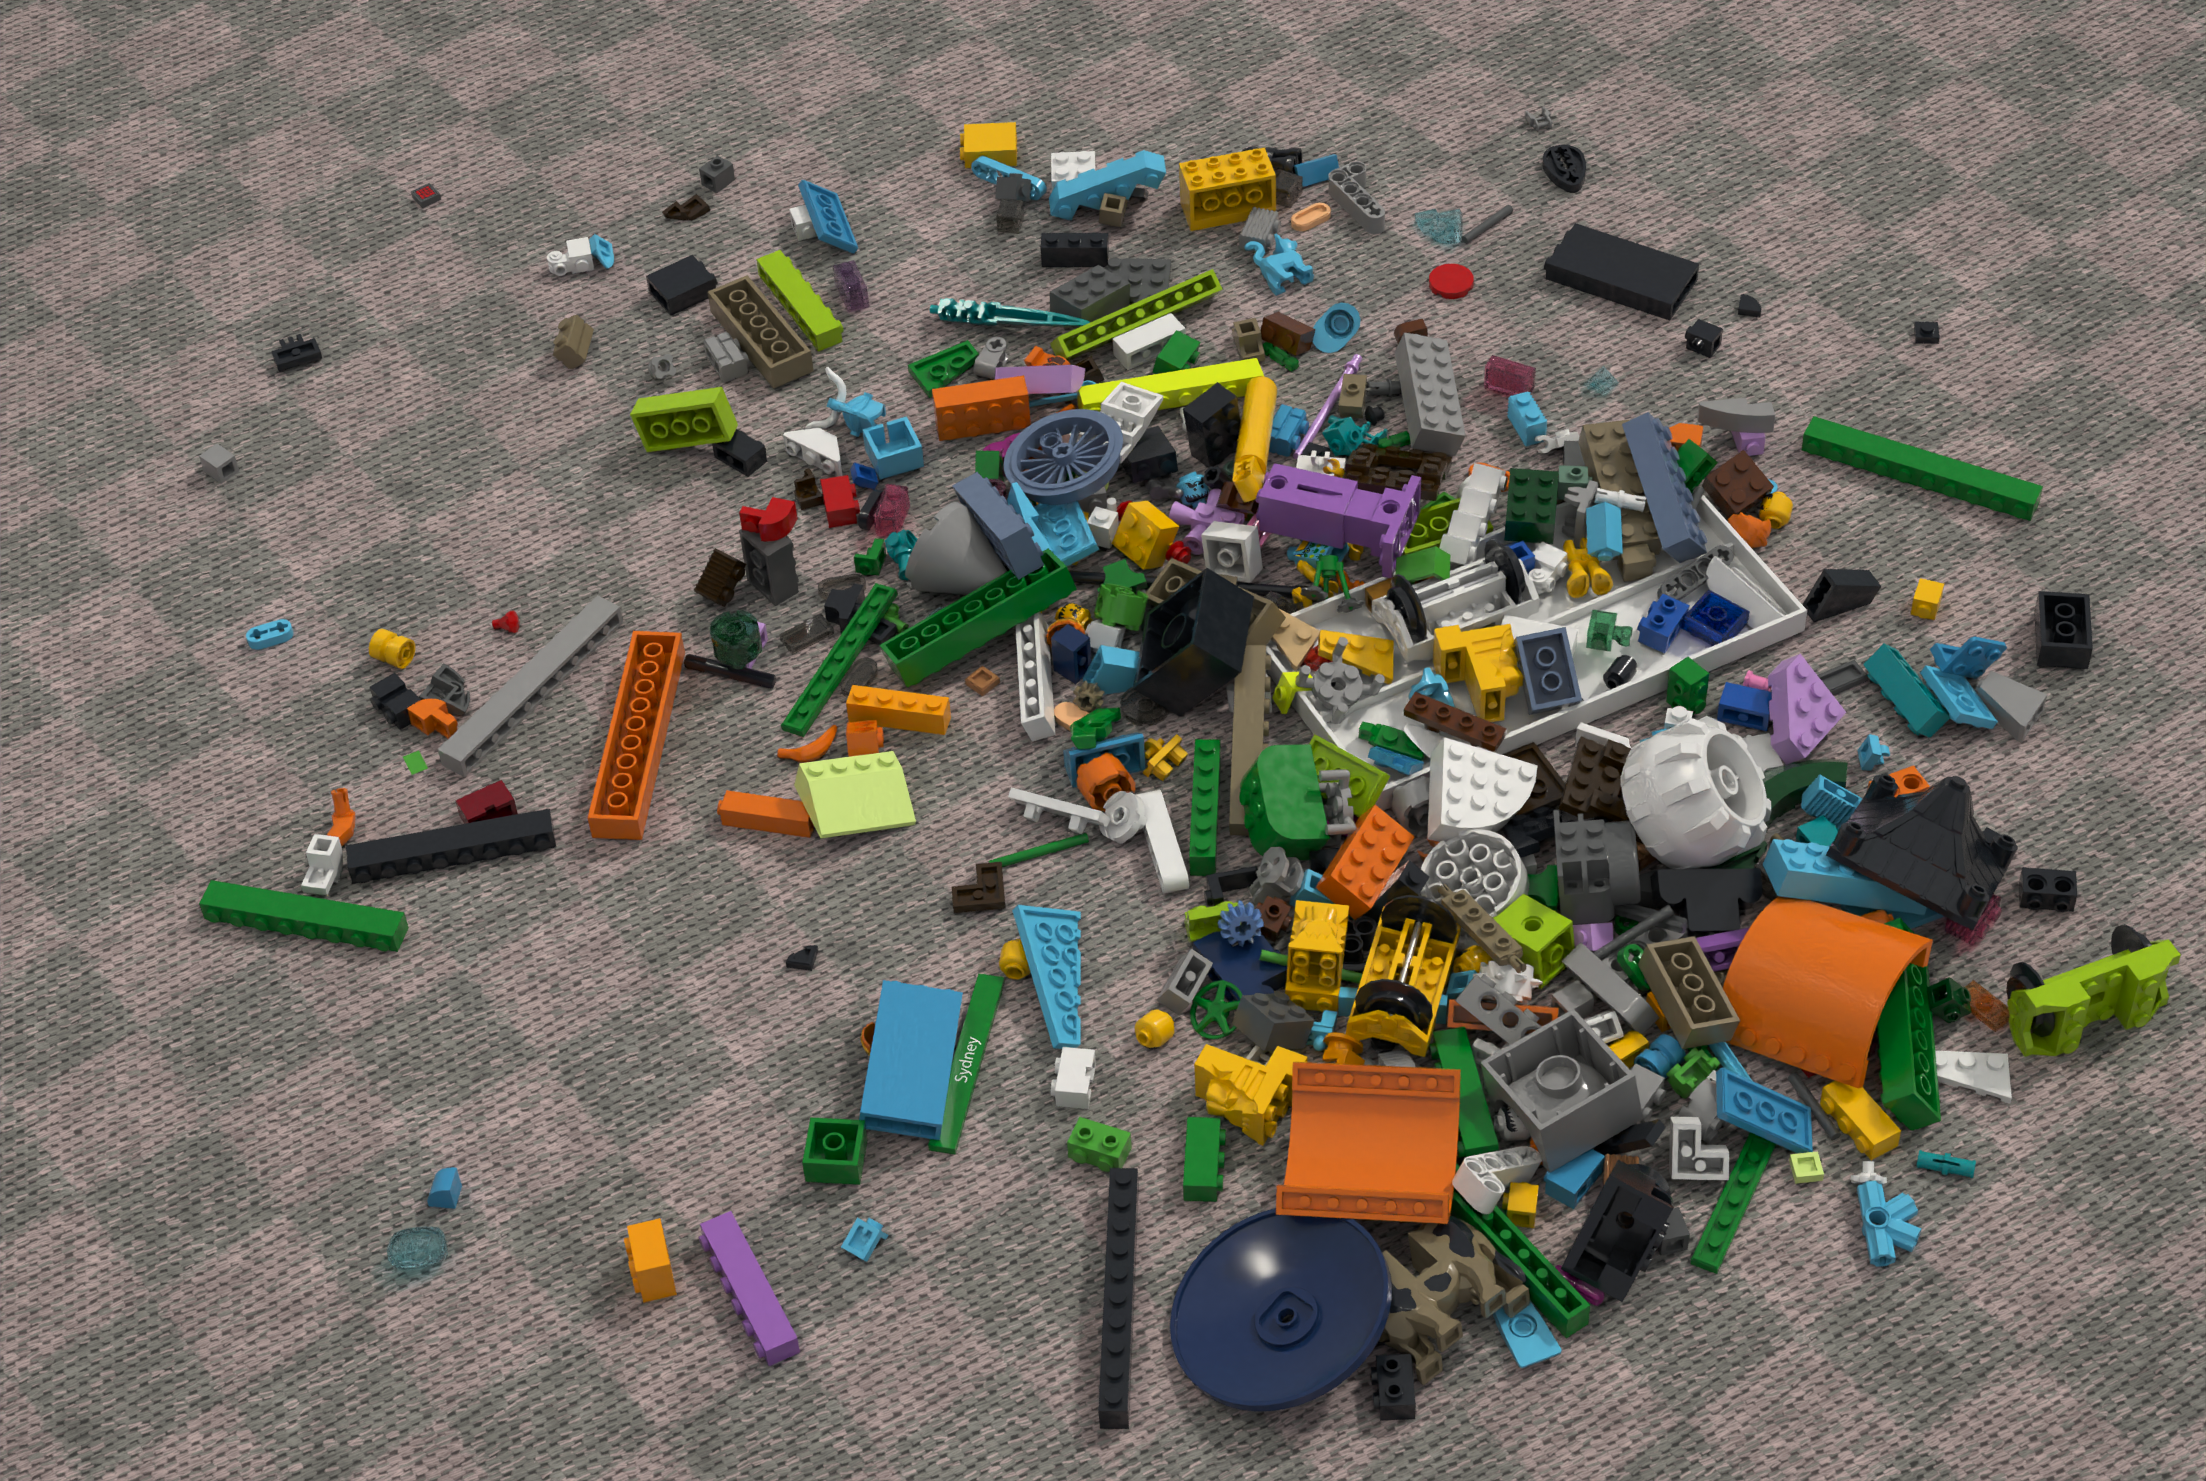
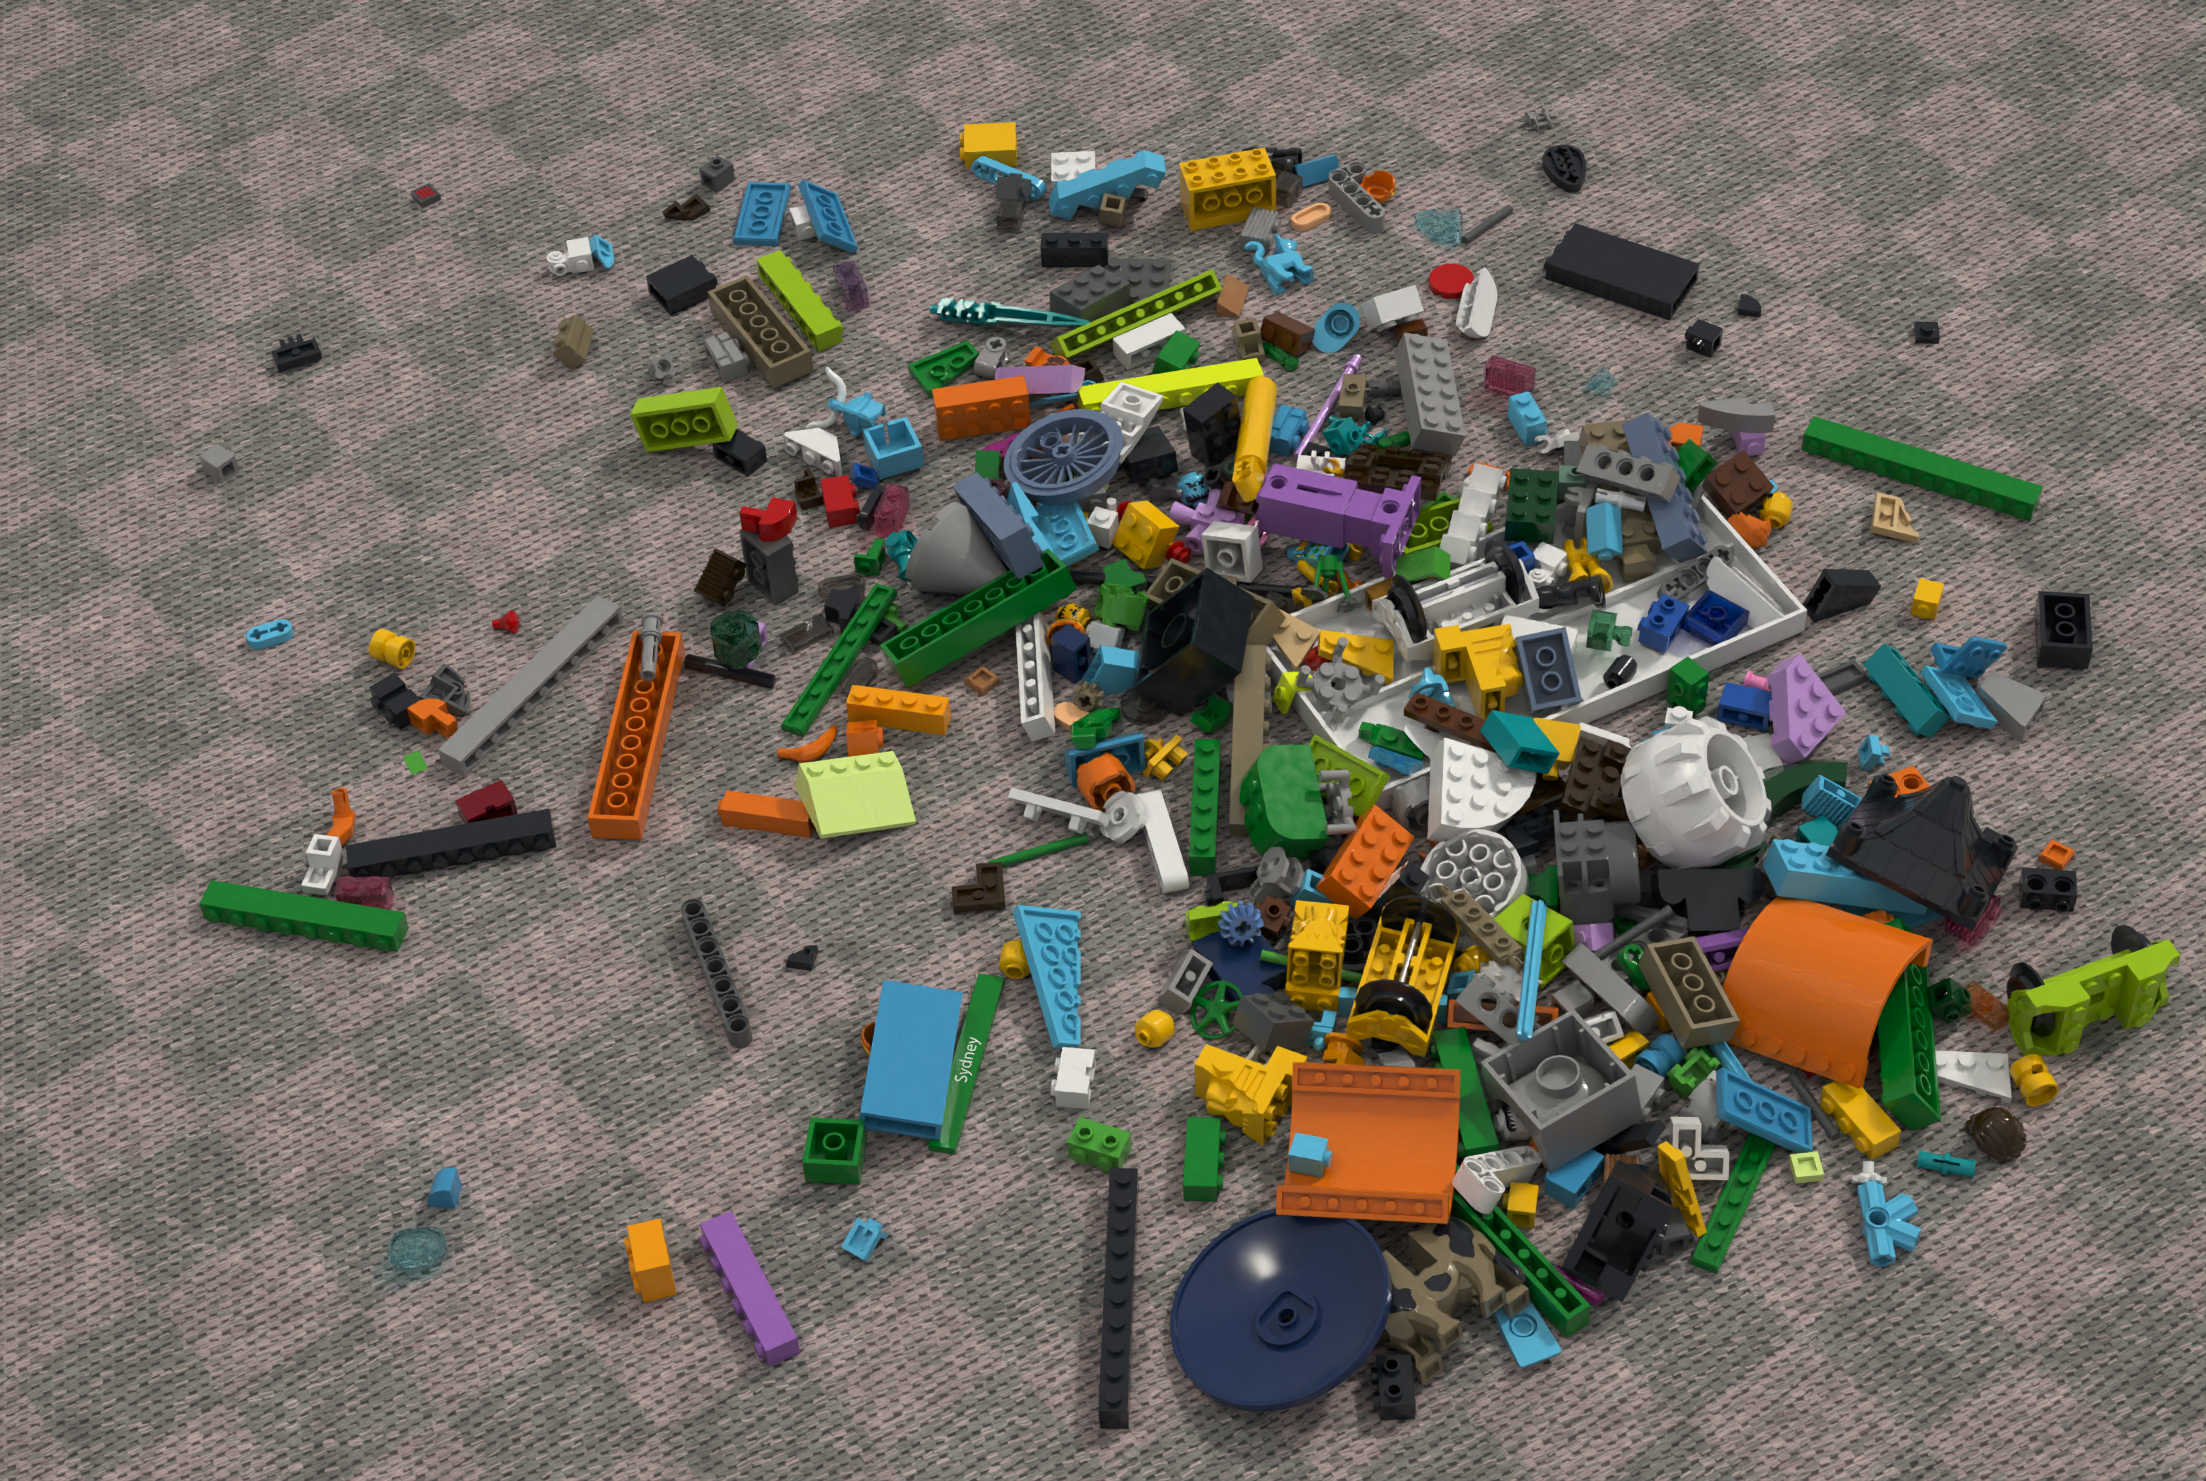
(365, 891): none -> clear pink brick
(650, 637): none -> light grey pin
(716, 973): none -> dark grey beam
(762, 214): none -> dark azure tile
(1214, 715): none -> green bracket
(1232, 297): none -> medium nougat slope
(1309, 1155): none -> medium azure brick
(1380, 185): none -> orange hair
(1392, 308): none -> white brick
(1477, 306): none -> white brick
(1519, 742): none -> teal brick
(1531, 971): none -> medium azure axle
(1564, 738): none -> yellow torso
(1568, 593): none -> black piece
(1659, 487): none -> light grey brick
(1675, 1172): none -> yellow wing
(1891, 519): none -> tan wing
(1997, 1133): none -> dark brown hair
(2034, 1080): none -> yellow wheel
(2056, 855): none -> orange tile

